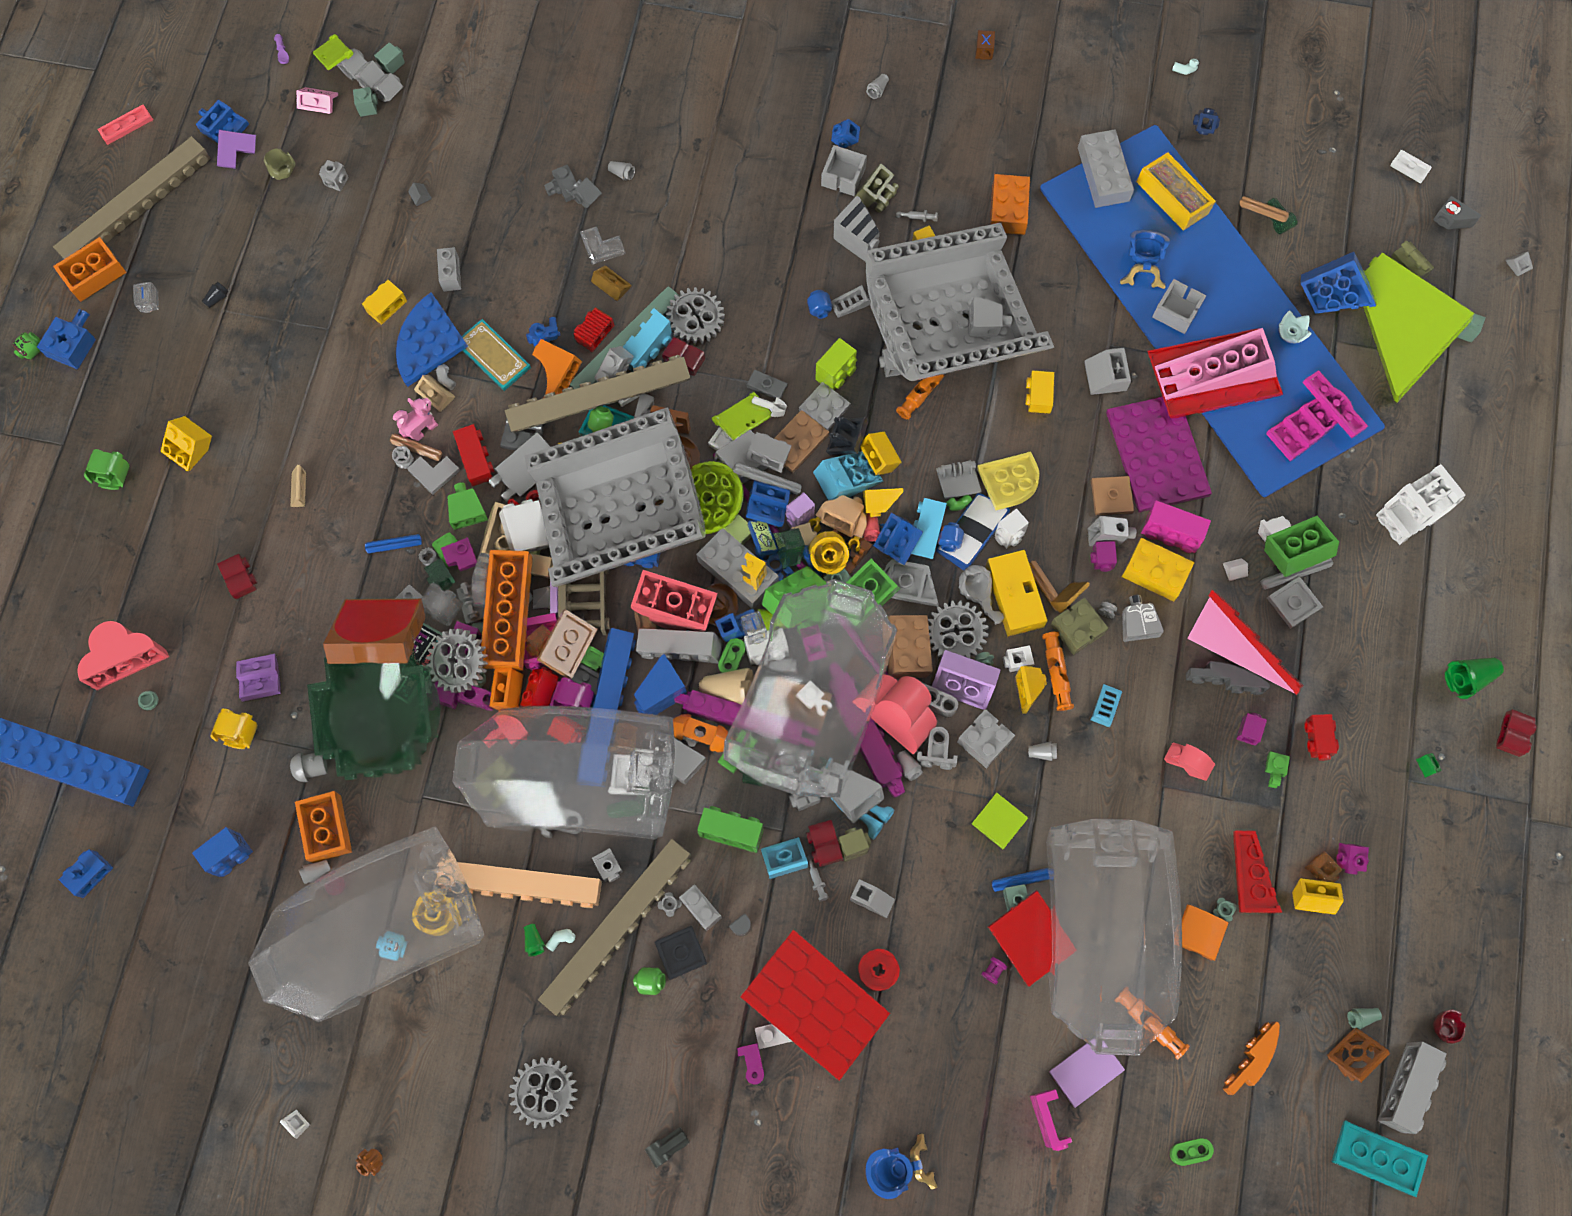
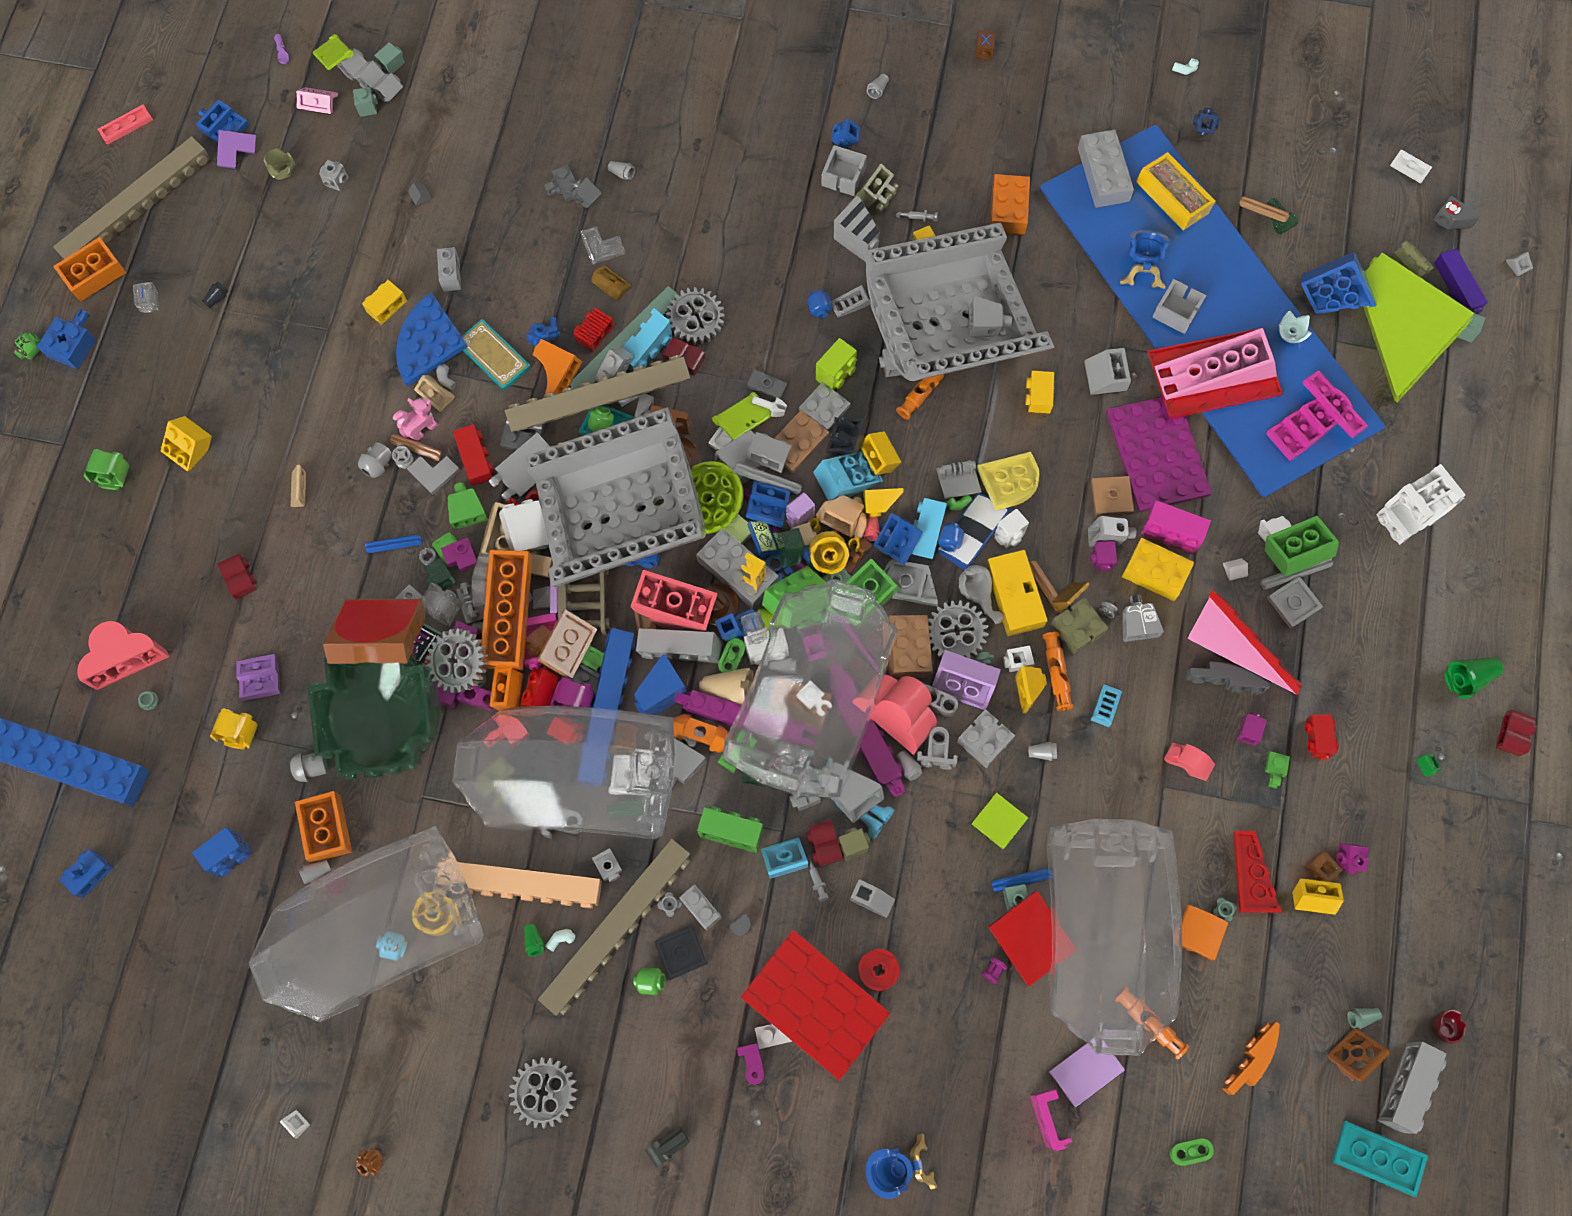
(375, 460): none -> light grey piece
(1460, 281): none -> dark purple brick

